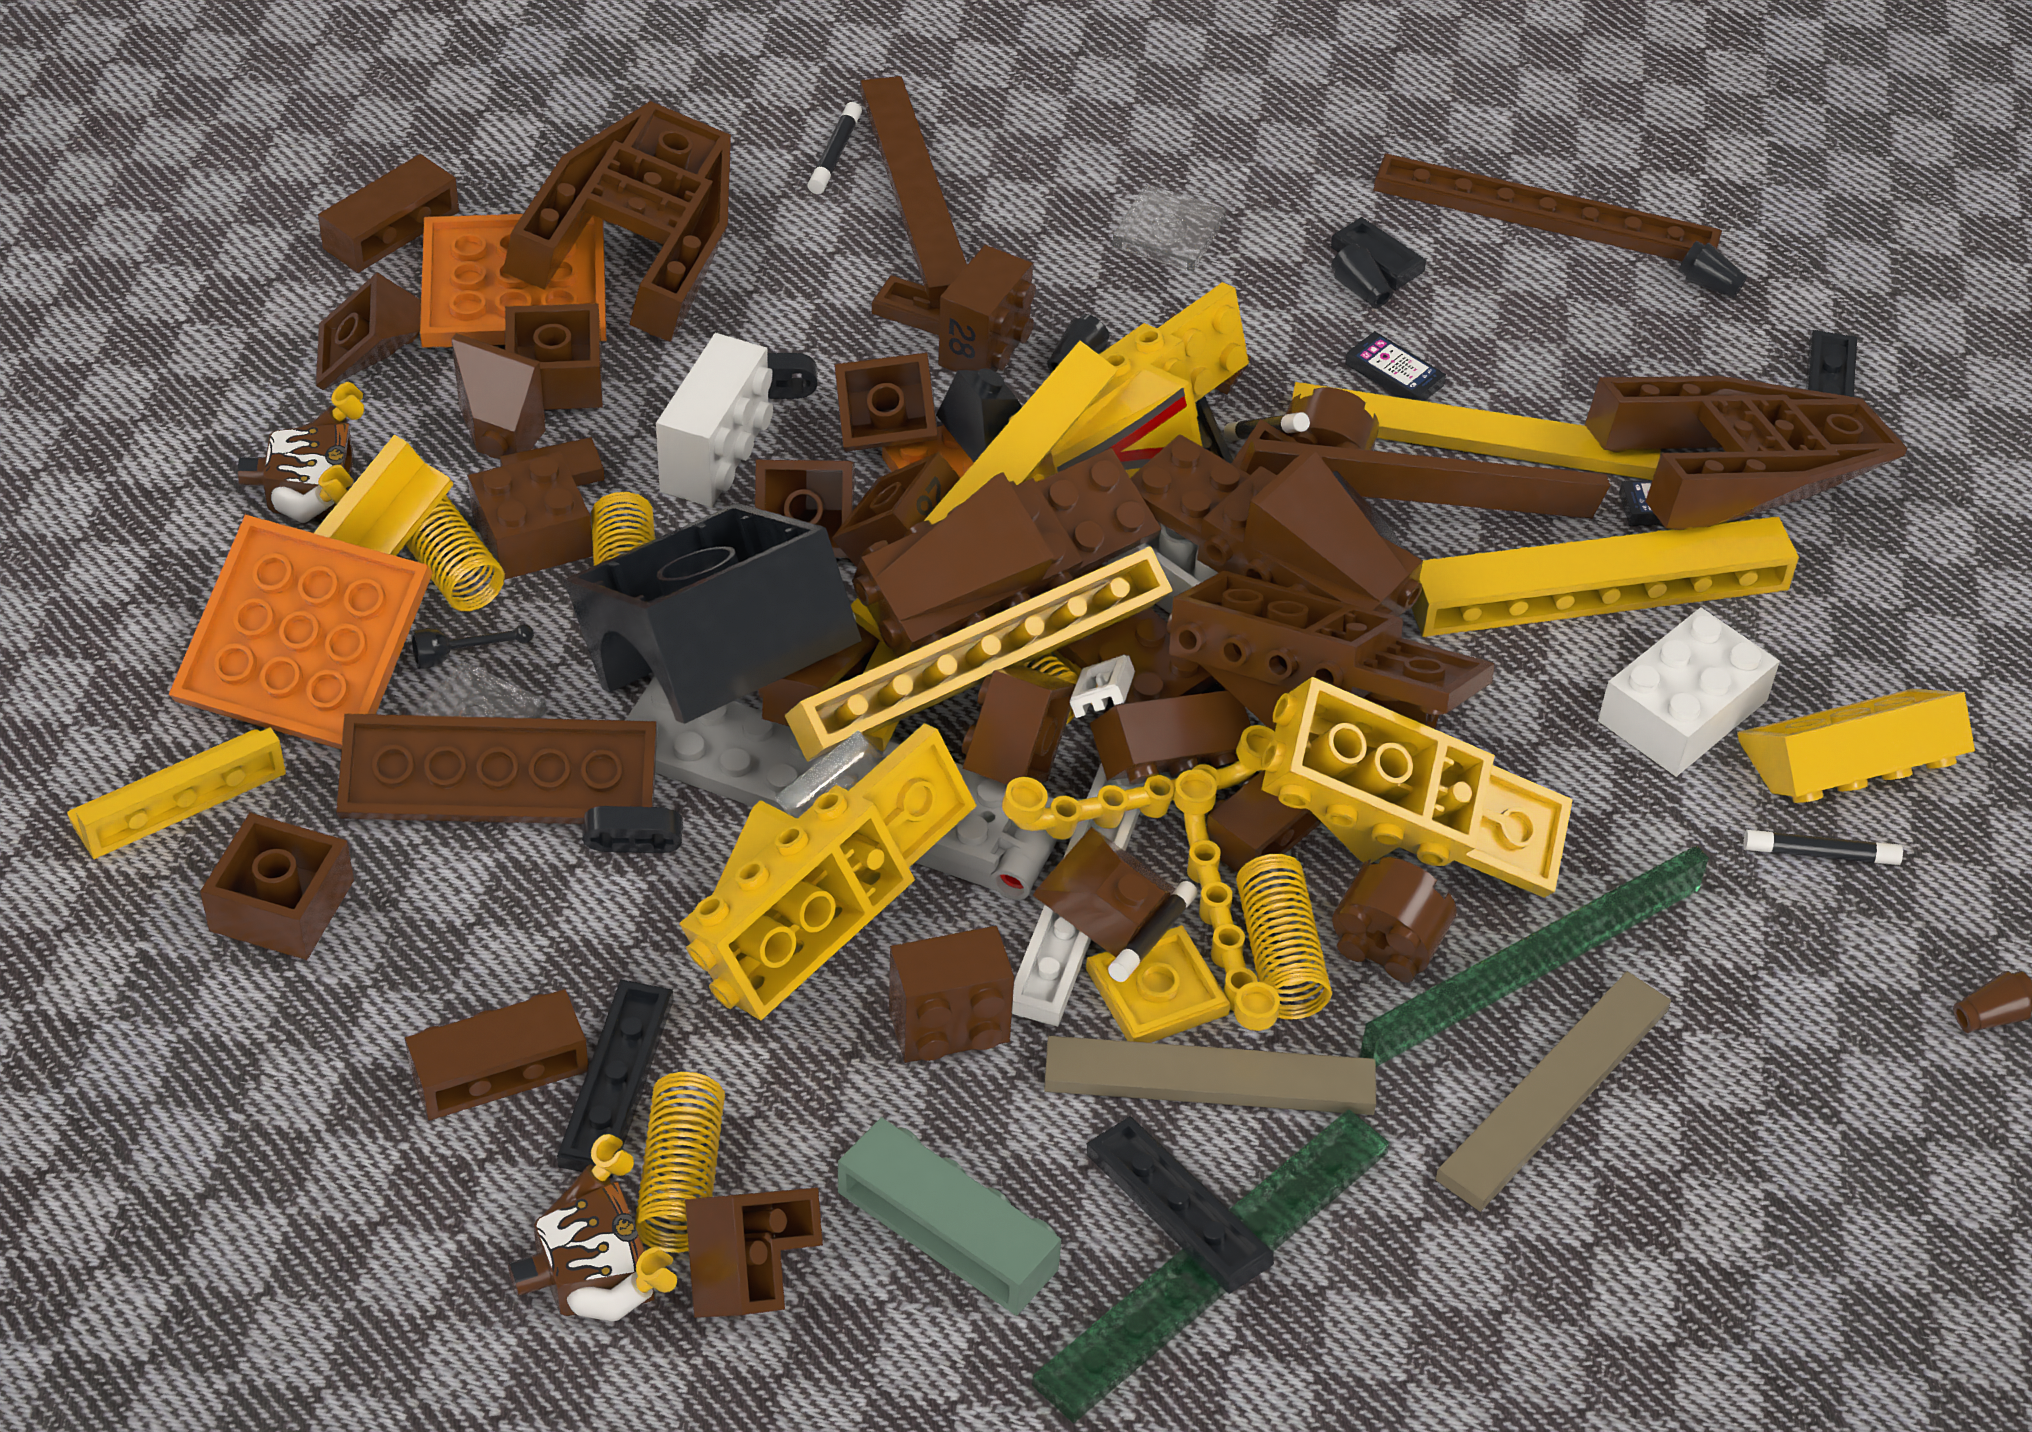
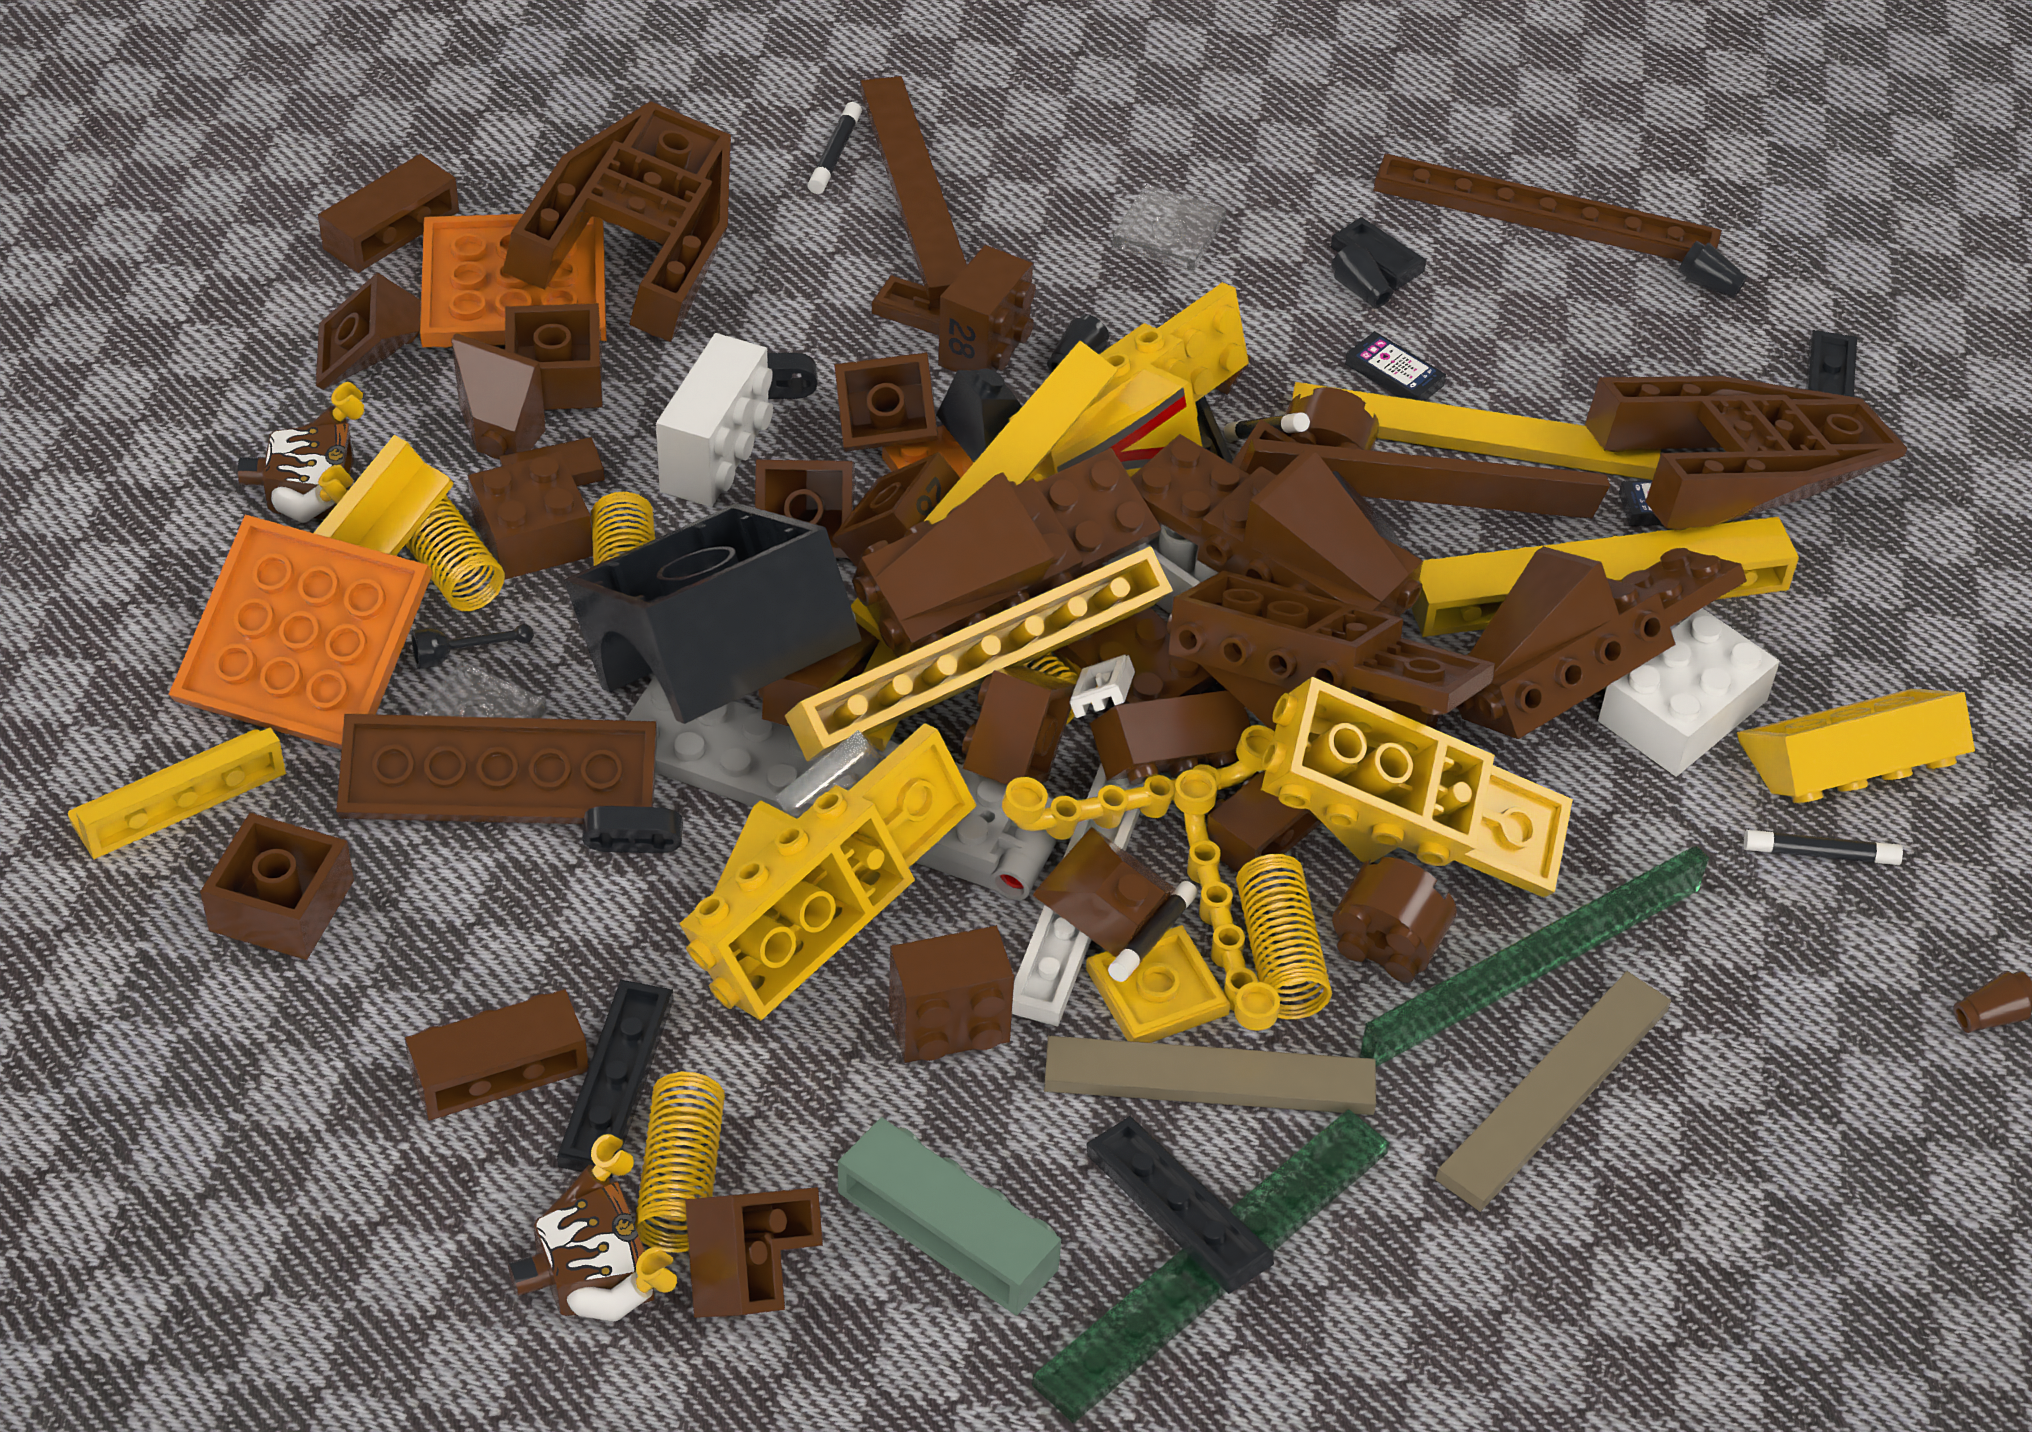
(1577, 631): none -> reddish brown wedge

